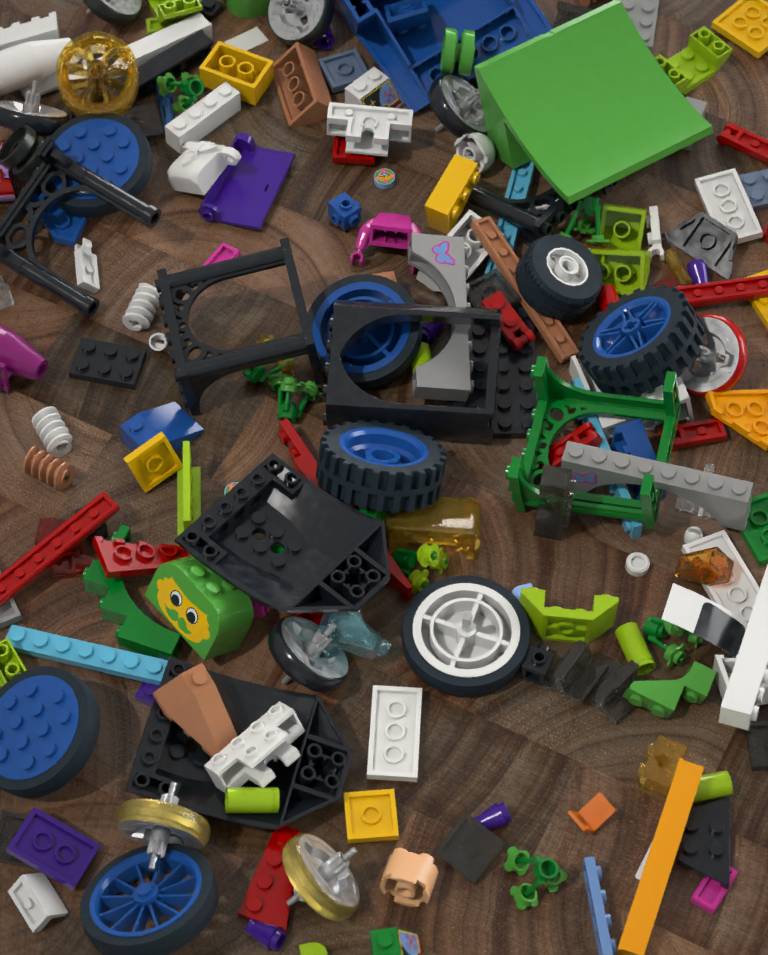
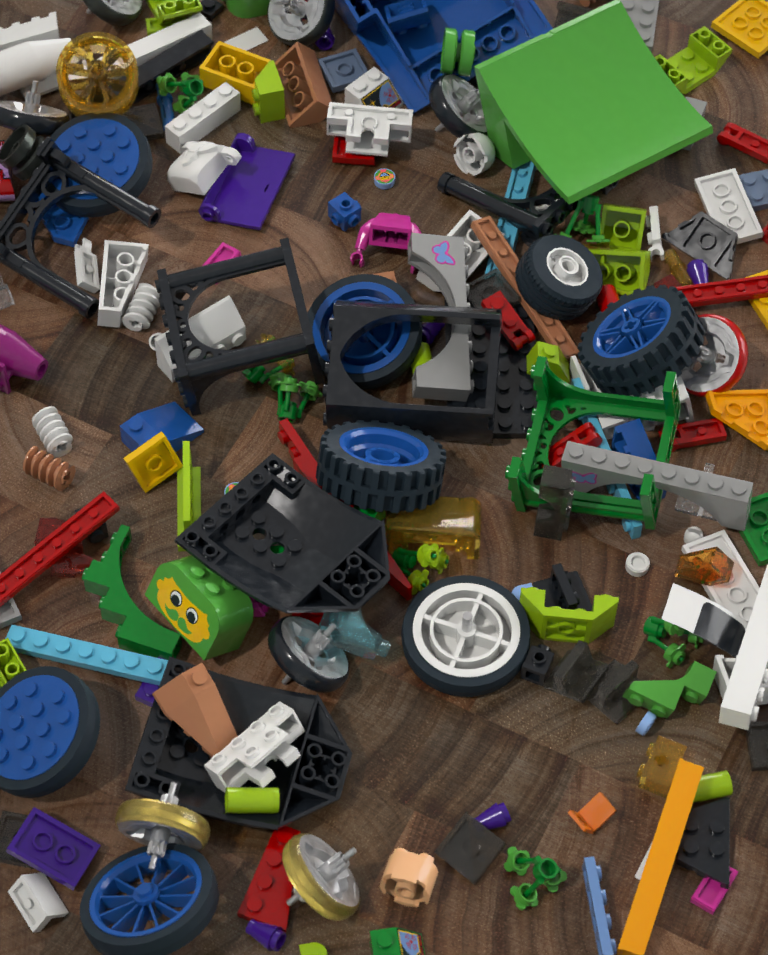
(107, 363): black plate -> none
(120, 275): none -> white wedge
(130, 559): red wing -> none
(215, 326): none -> white slope
(269, 95): none -> lime slope
(371, 816): yellow plate -> none
(394, 733): white plate -> none
(451, 194): yellow wedge -> none
(557, 362): none -> lime slope
(564, 590): none -> black bracket
(635, 647): lime pin -> none
(646, 723): none -> light blue tile

